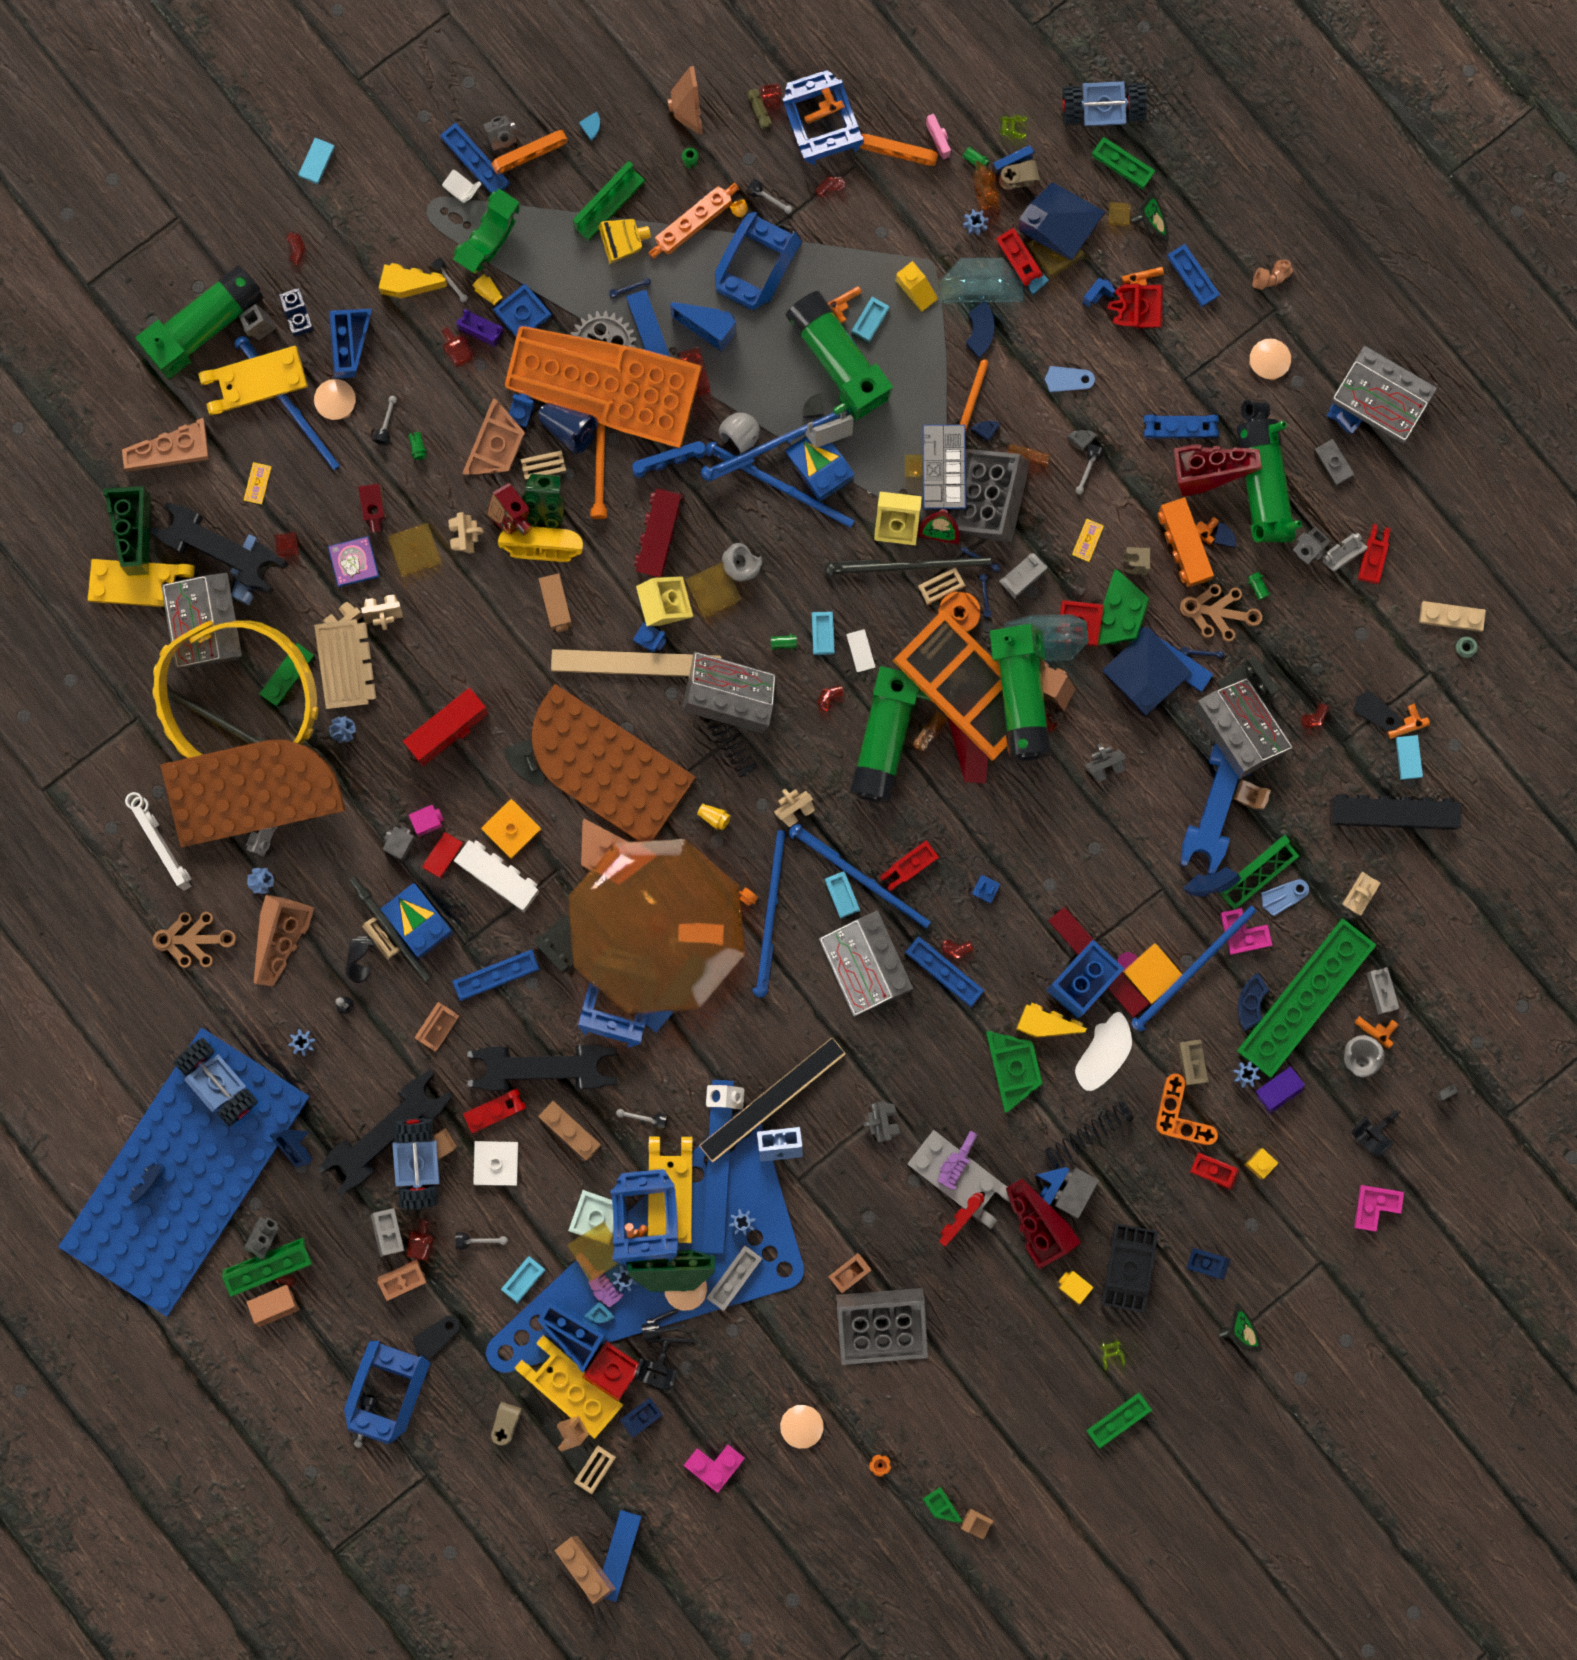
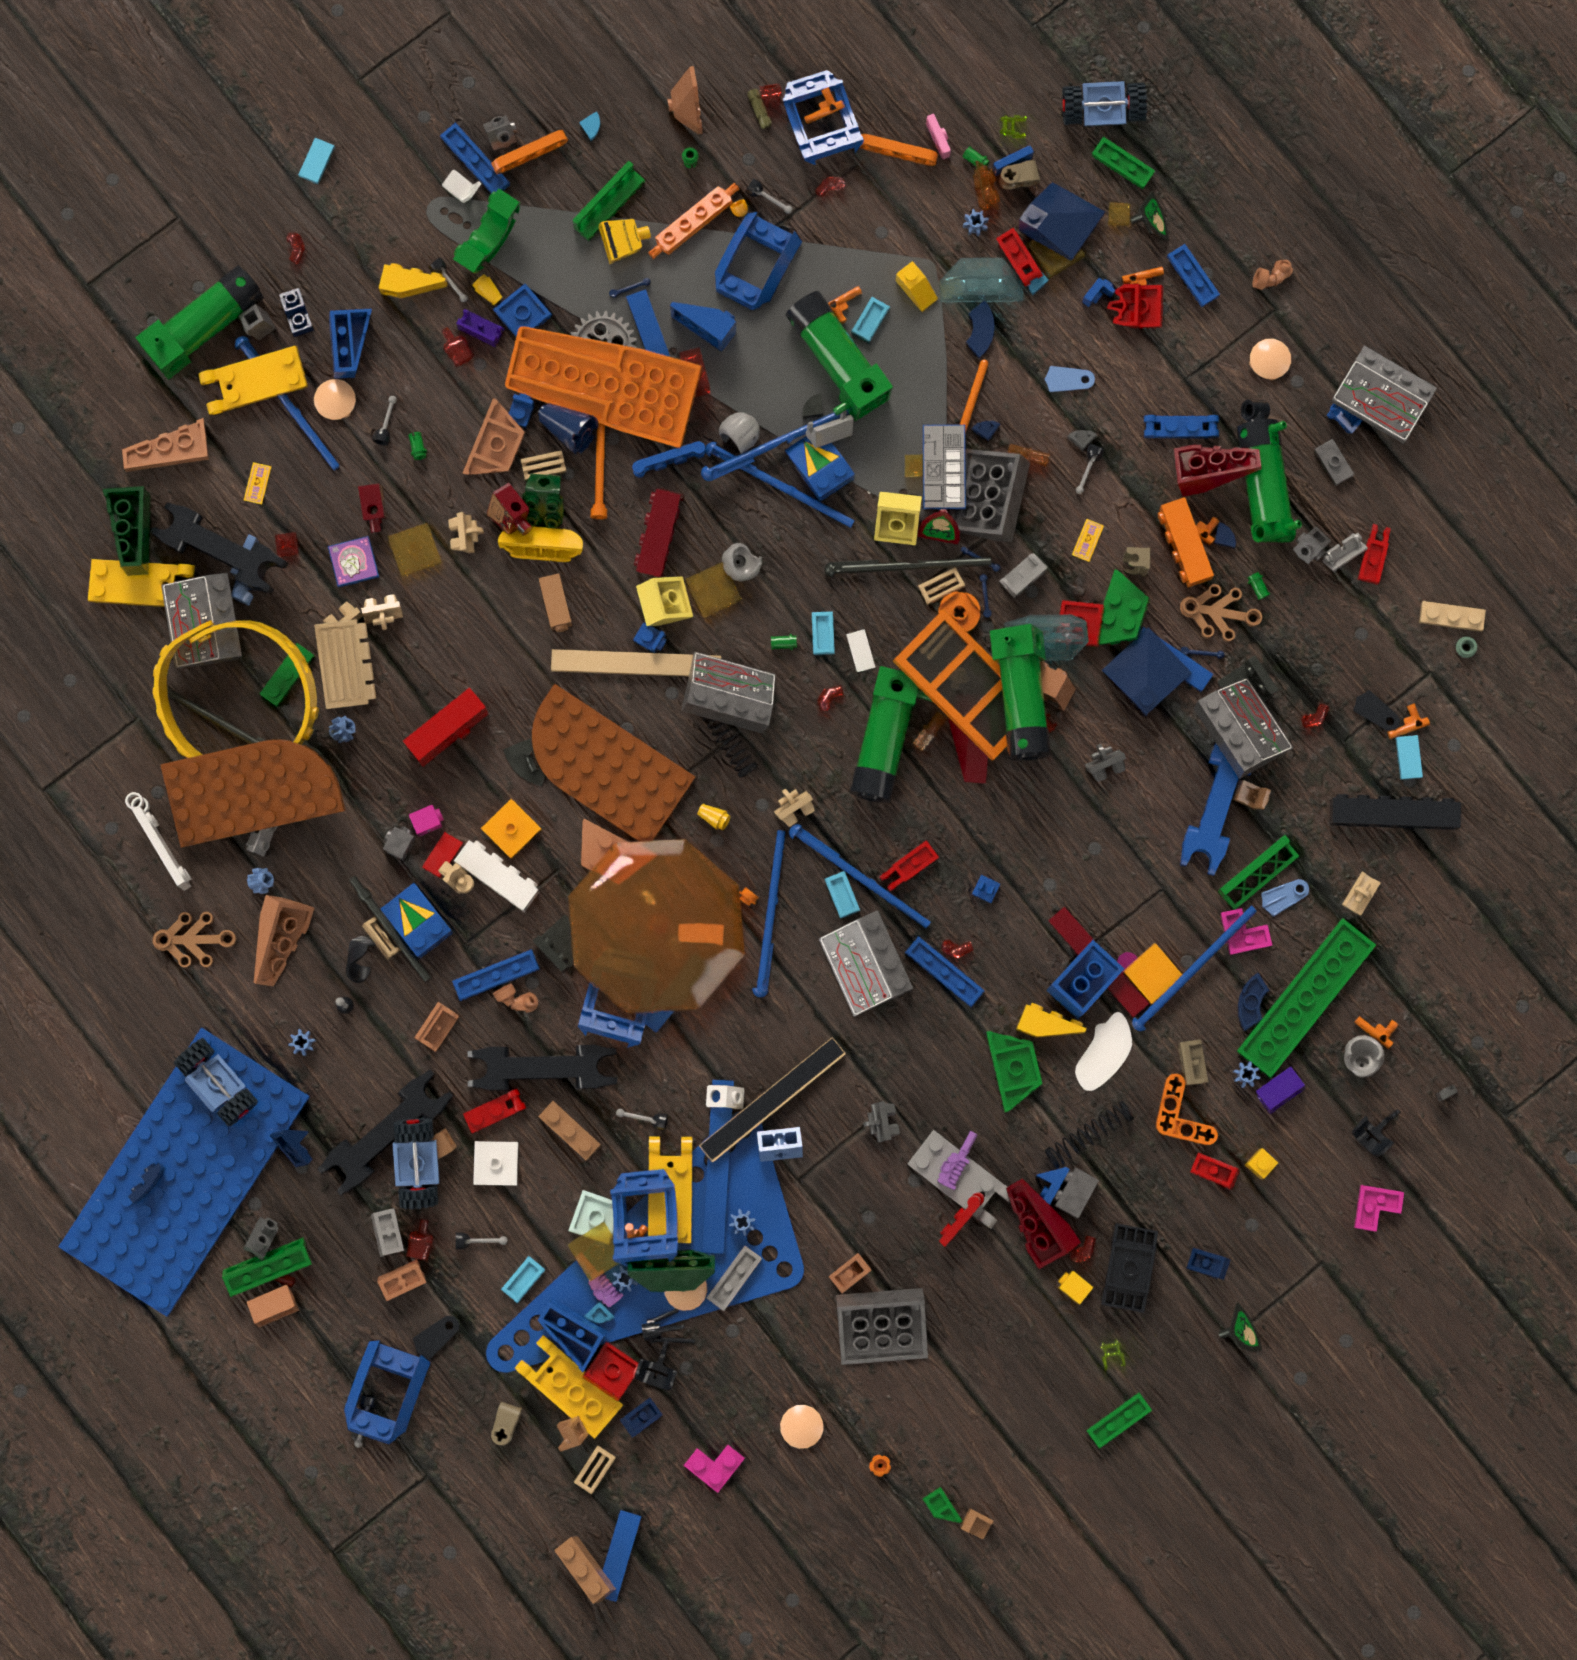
(457, 877): none -> tan hips
(525, 1002): none -> nougat arm
(1085, 1252): none -> clear red arm
(1220, 881): dark blue tile -> none
(1383, 991): light grey hinge -> none

